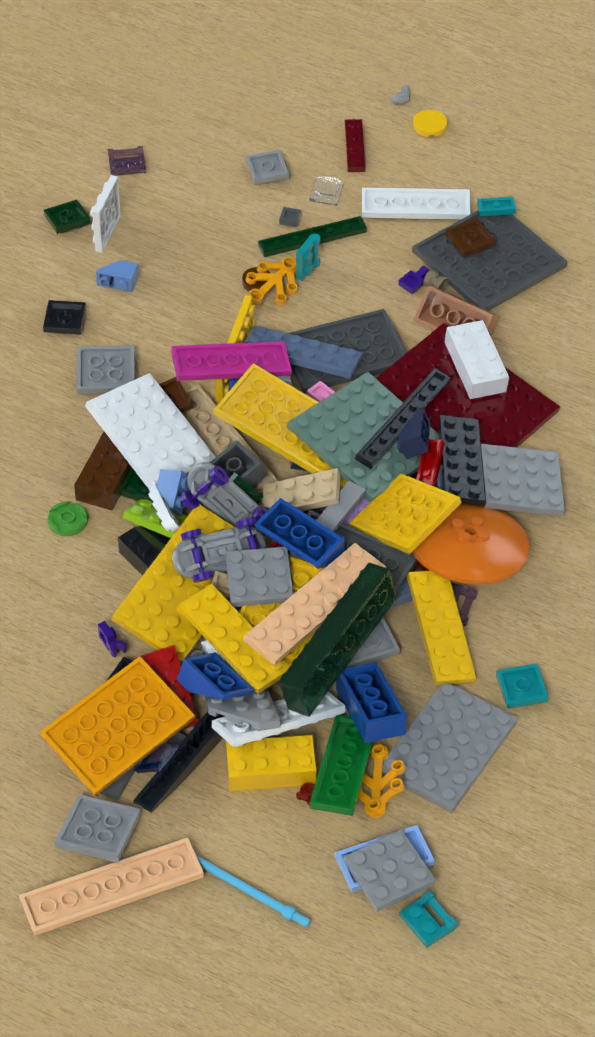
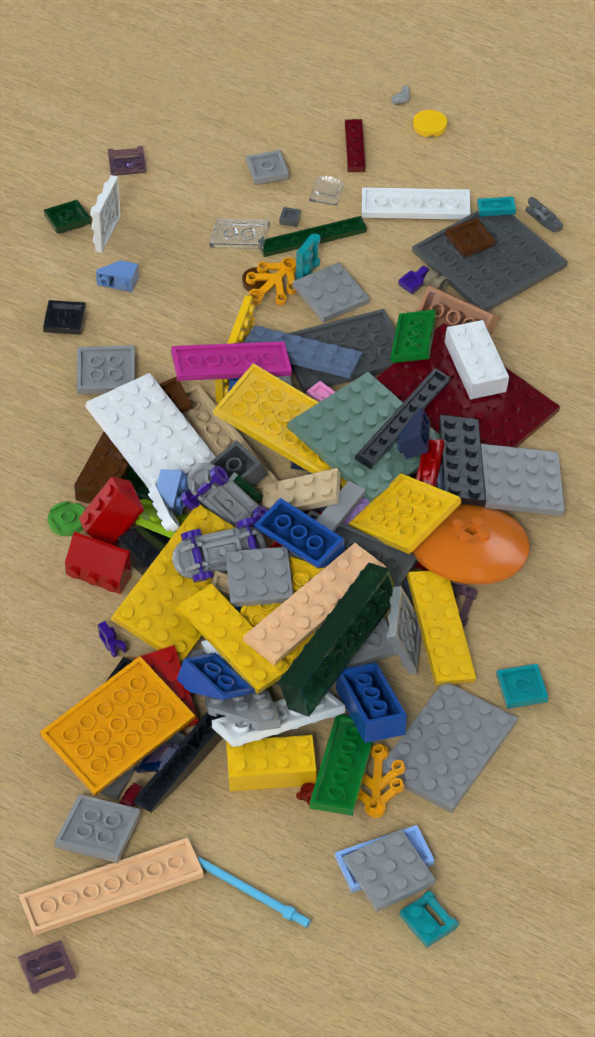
(45, 960): none -> plate
(98, 563): none -> red slope
(112, 511): none -> red slope
(130, 794): none -> dark red plate
(239, 233): none -> clear tile
(331, 292): none -> light grey plate
(404, 630): none -> light grey plate
(413, 336): none -> green tile
(543, 215): none -> dark grey hinge

